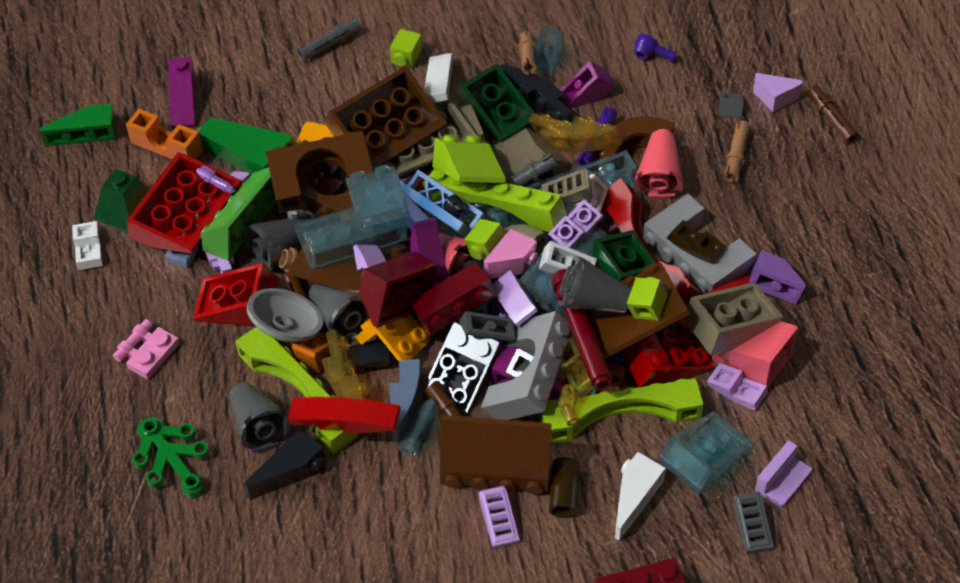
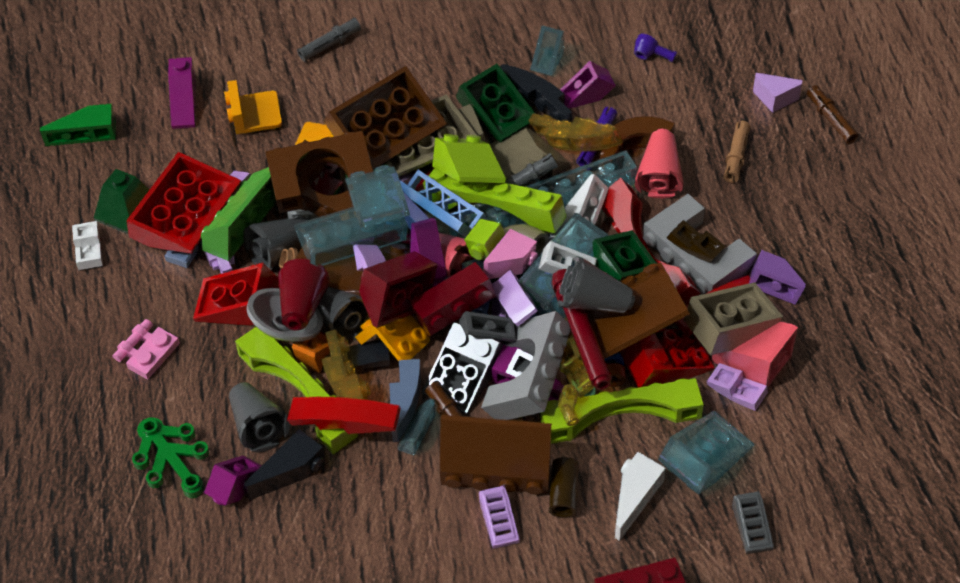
(148, 133): orange arch -> none
(209, 176): medium lavender piece -> none
(228, 478): none -> magenta slope
(241, 144): green slope -> none
(252, 111): none -> light orange bracket
(301, 291): none -> dark red cone
(406, 48): lime brick -> none
(439, 77): white tile -> none
(454, 205): black hinge -> none
(527, 52): medium nougat pin -> none
(571, 180): dark tan slope -> none
(576, 225): lavender slope -> none
(647, 298): lime brick -> none
(731, 105): dark grey slope -> none
(782, 475): lavender panel -> none

